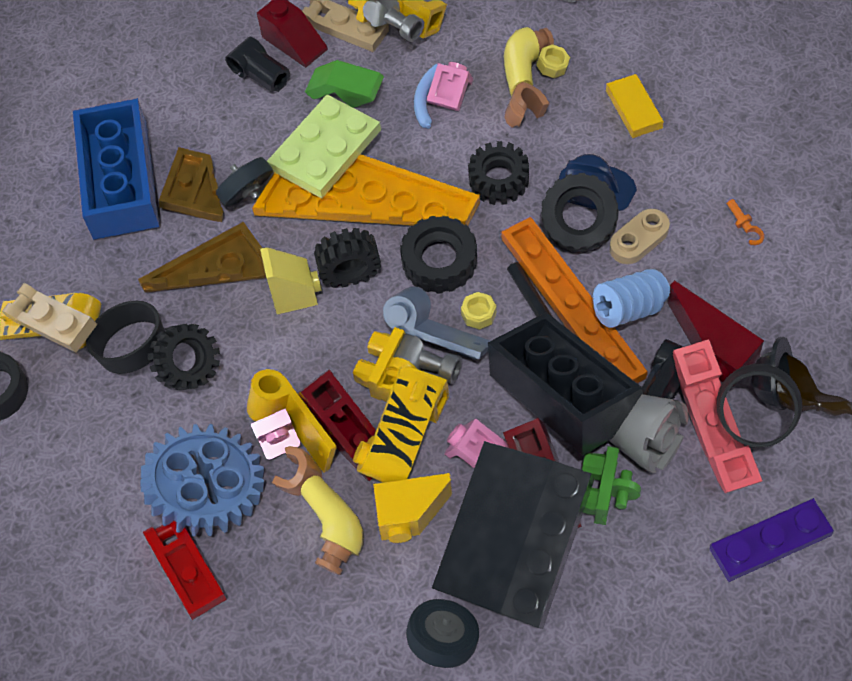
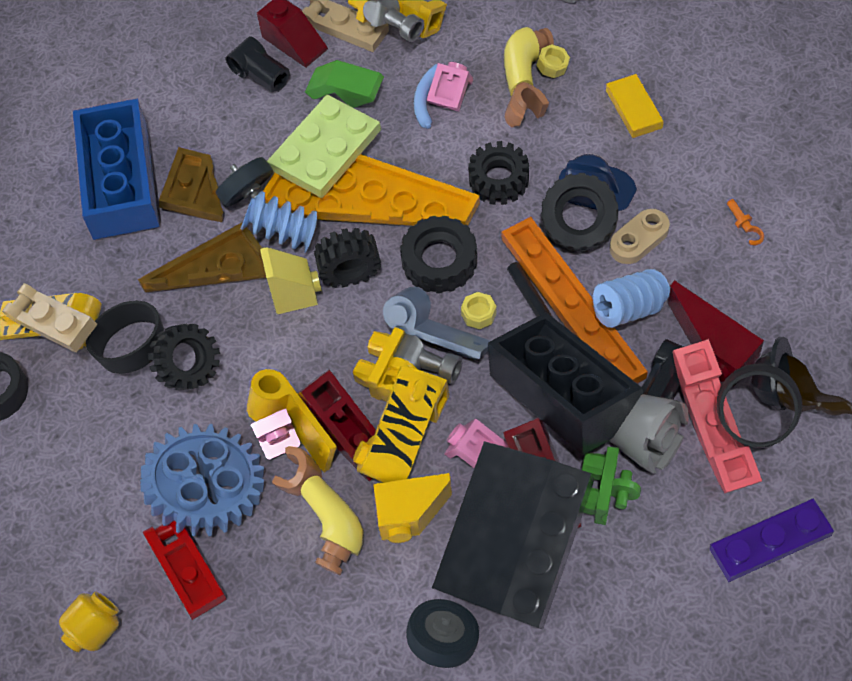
(88, 622): none -> yellow head
(280, 221): none -> light blue piece

